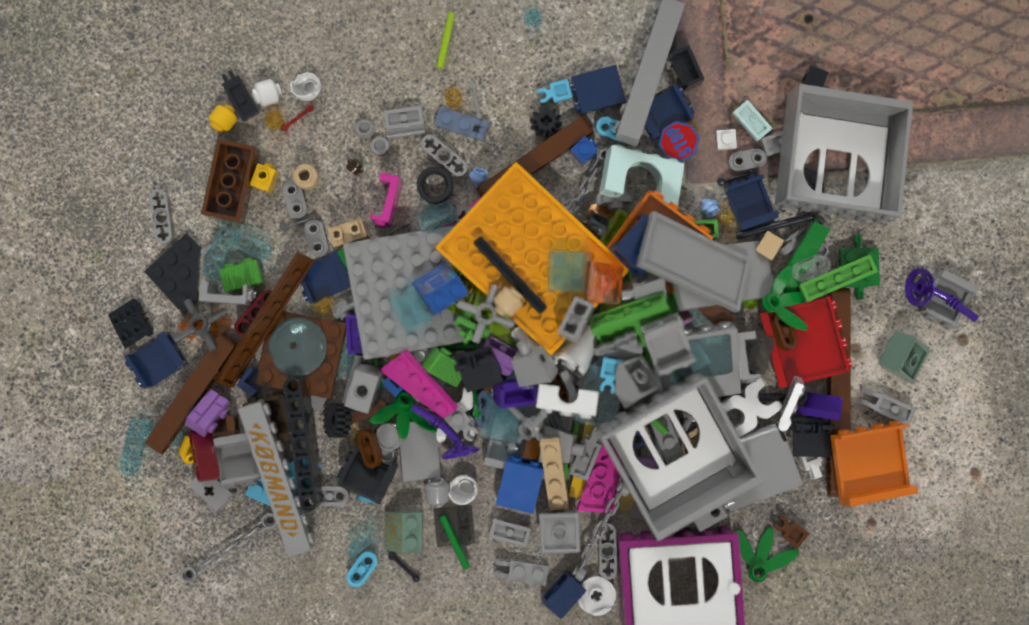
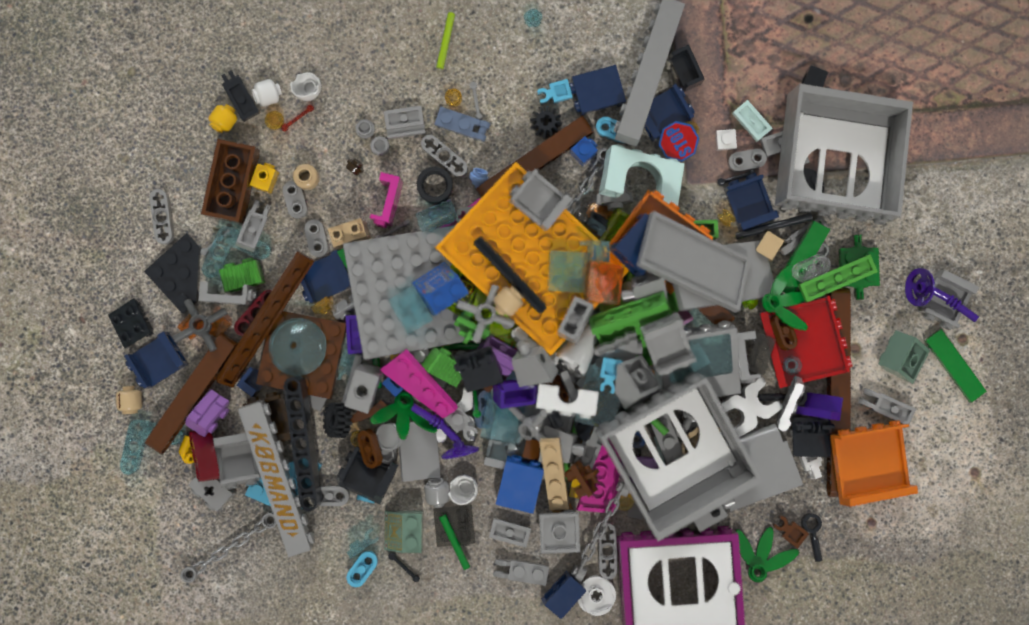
(129, 400): none -> tan head
(227, 426): reddish brown panel -> none
(253, 227): none -> light grey hinge
(284, 227): dark grey hinge -> none
(539, 200): none -> light grey panel
(583, 430): none -> black tile
(585, 477): none -> reddish brown hips
(598, 250): none -> clear light blue panel
(709, 207): light blue plate -> none
(798, 367): none -> clear light blue cone
(814, 540): none -> black piece
(955, 366): none -> green tile

